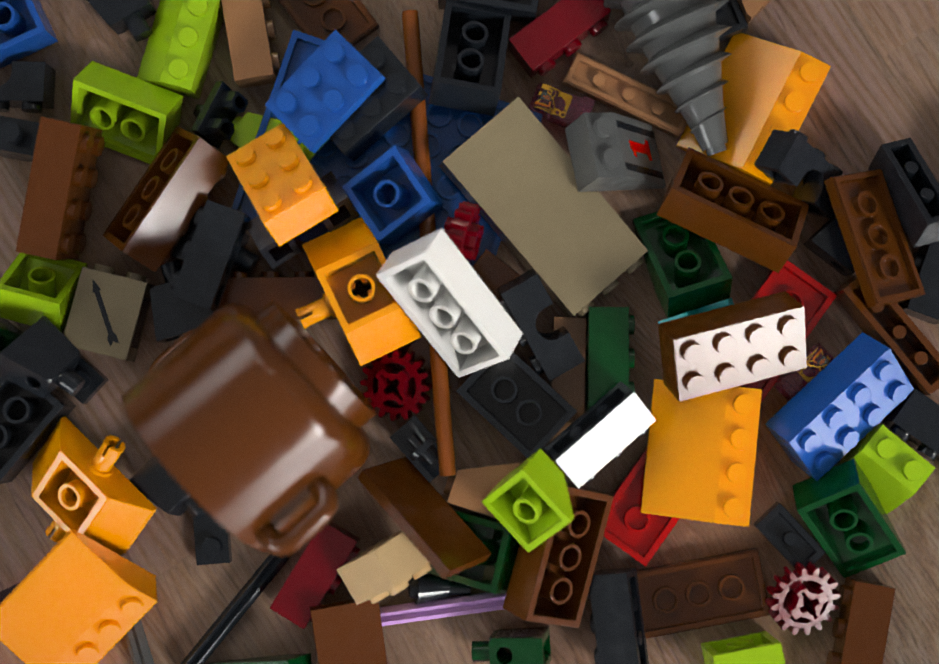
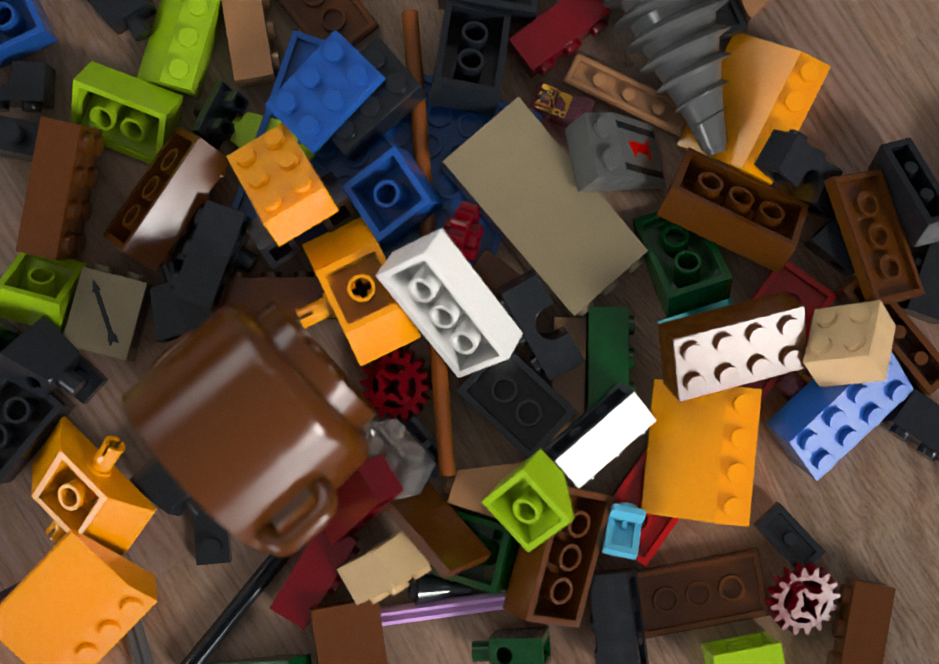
(362, 498): none -> dark red brick
(402, 453): none -> clear brick
(623, 530): none -> medium azure bracket
(848, 519): dark green slope -> none
(850, 344): none -> tan brick
(890, 466): lime slope -> none

